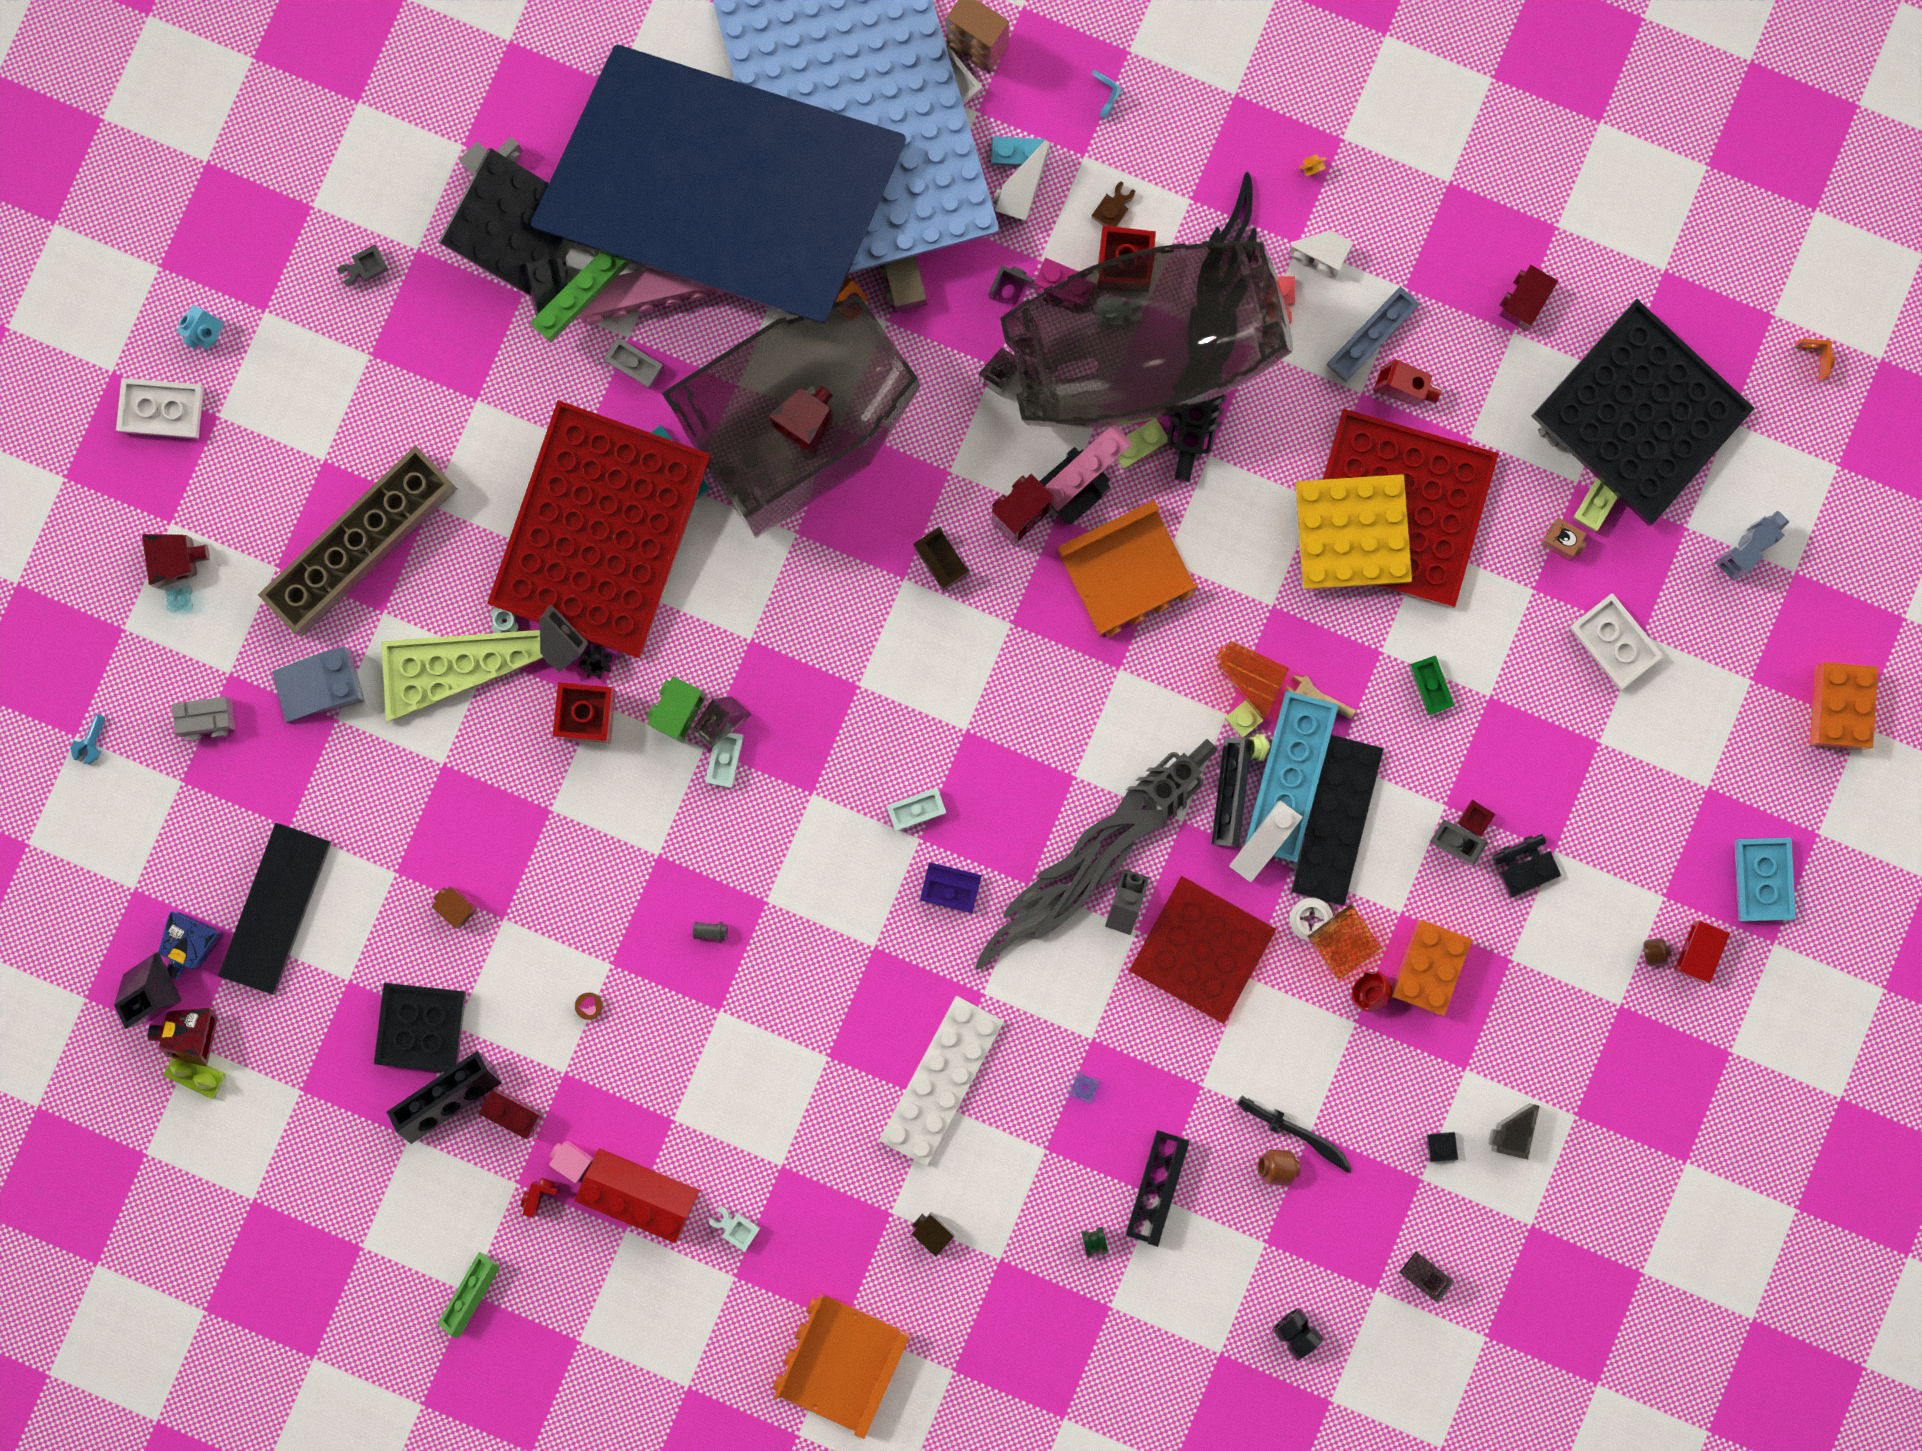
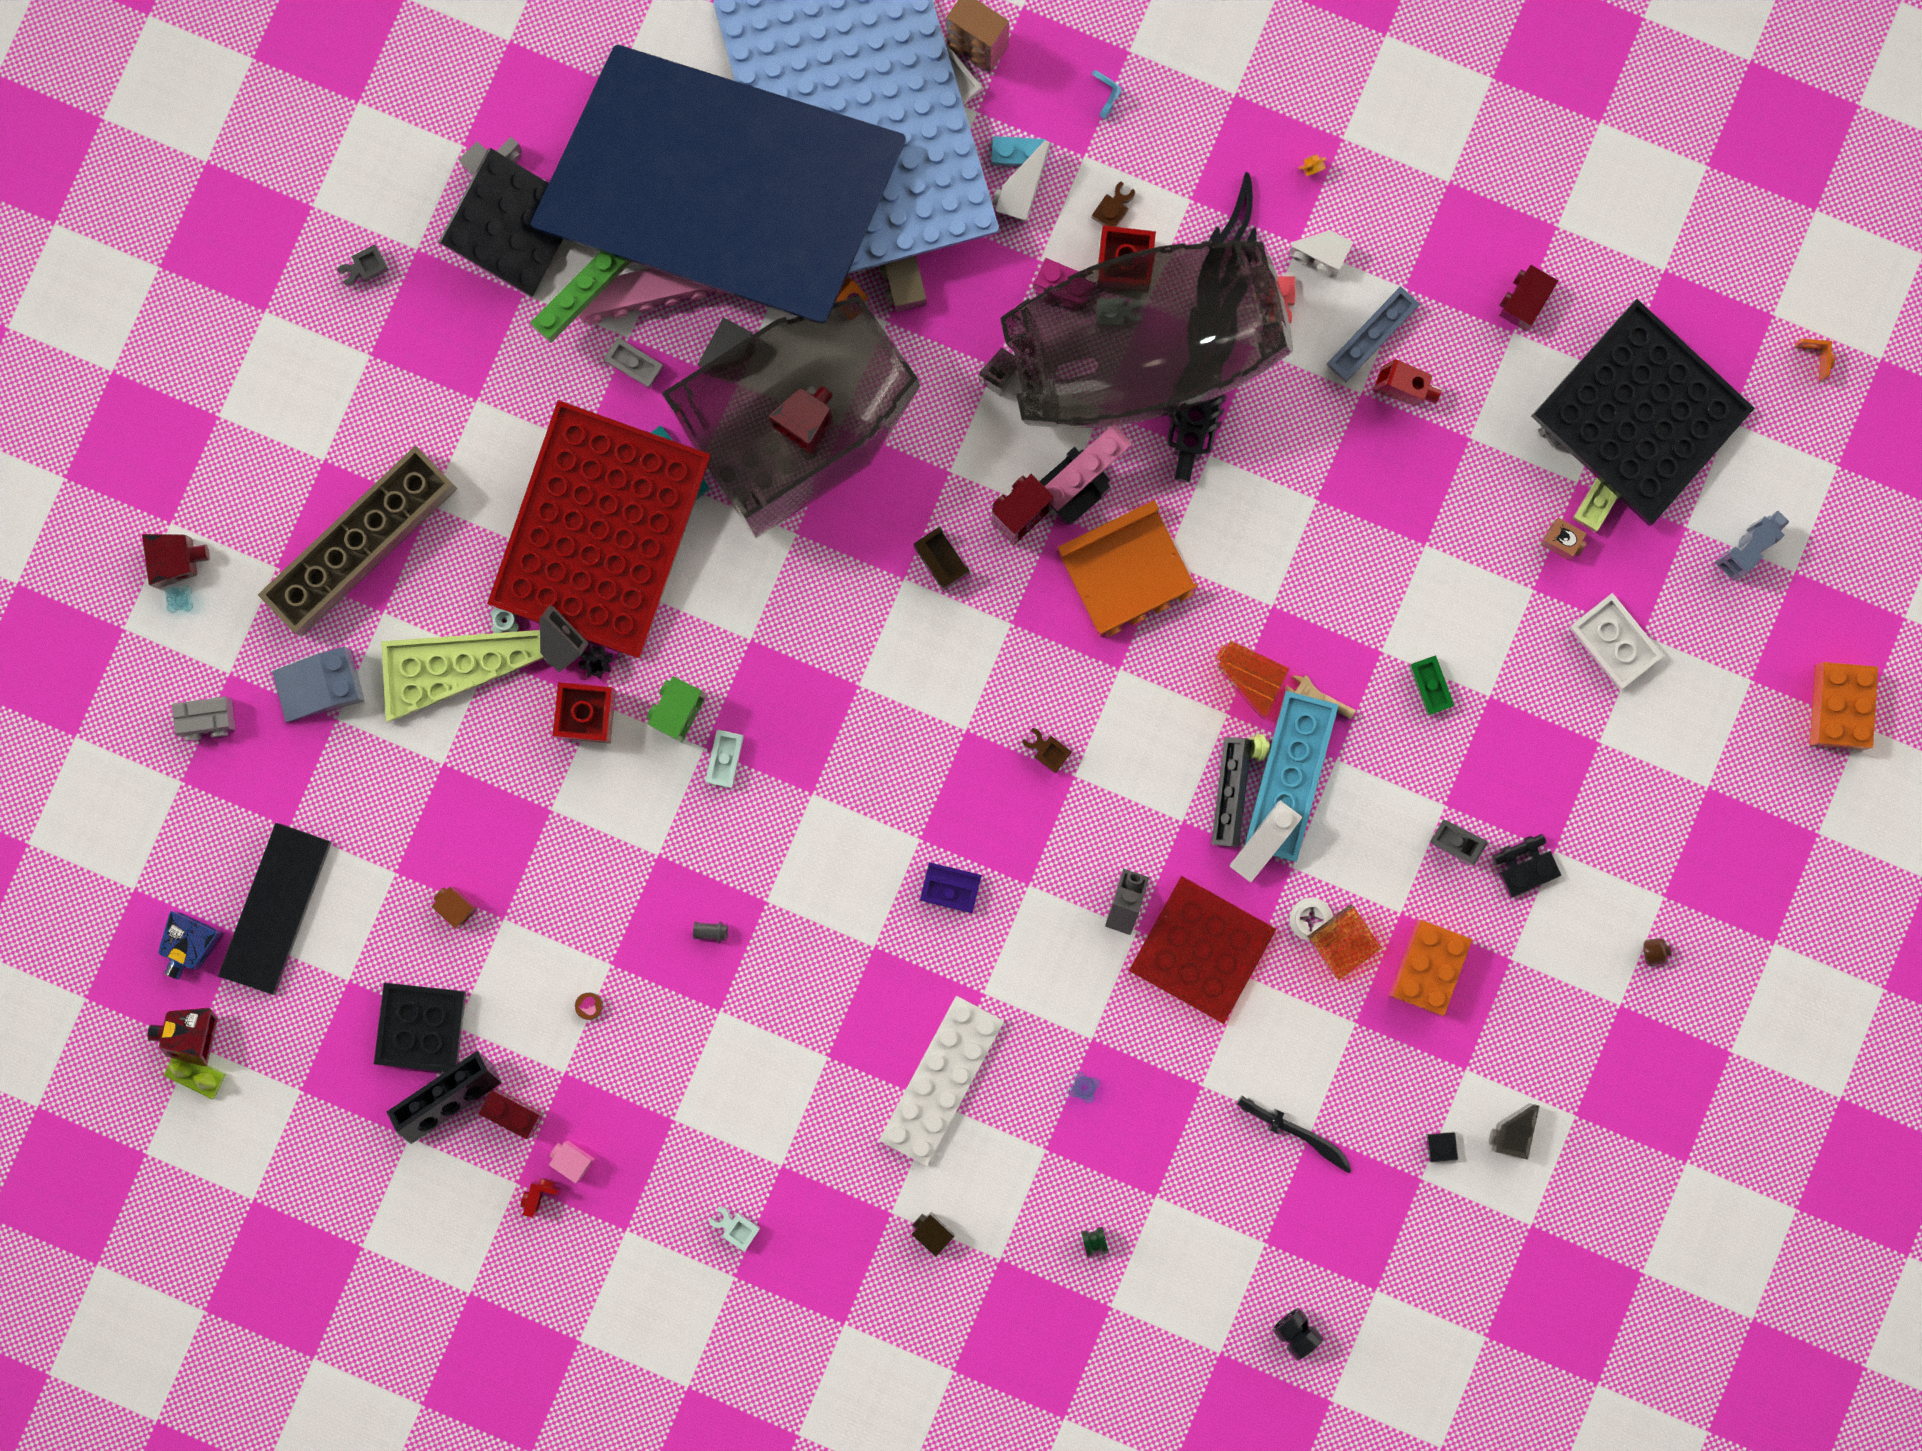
(89, 741): dark azure bar -> none
(145, 992): black slope -> none
(160, 408): white plate -> none
(199, 328): medium azure brick -> none
(468, 1295): bright green plate -> none
(545, 280): black bracket -> none
(637, 1195): red slope -> none
(719, 720): clear smoke slope -> none
(725, 337): none -> dark grey slope
(841, 1364): orange panel -> none
(916, 809): light aqua plate -> none
(1015, 274): dark grey bracket -> none
(1050, 752): none -> reddish brown plate
(1127, 813): dark grey piece -> none
(1145, 441): yellowish green plate -> none
(1167, 1192): black fence -> none
(1243, 719): yellowish green plate -> none
(1278, 1167): dark orange head -> none
(1337, 820): black plate -> none
(1353, 532): yellow plate -> none
(1372, 991): red hair -> none
(1426, 1277): clear smoke slope -> none
(1442, 490): red plate -> none
(1476, 818): dark red plate -> none
(1701, 952): red panel -> none
(1764, 879): medium azure plate -> none

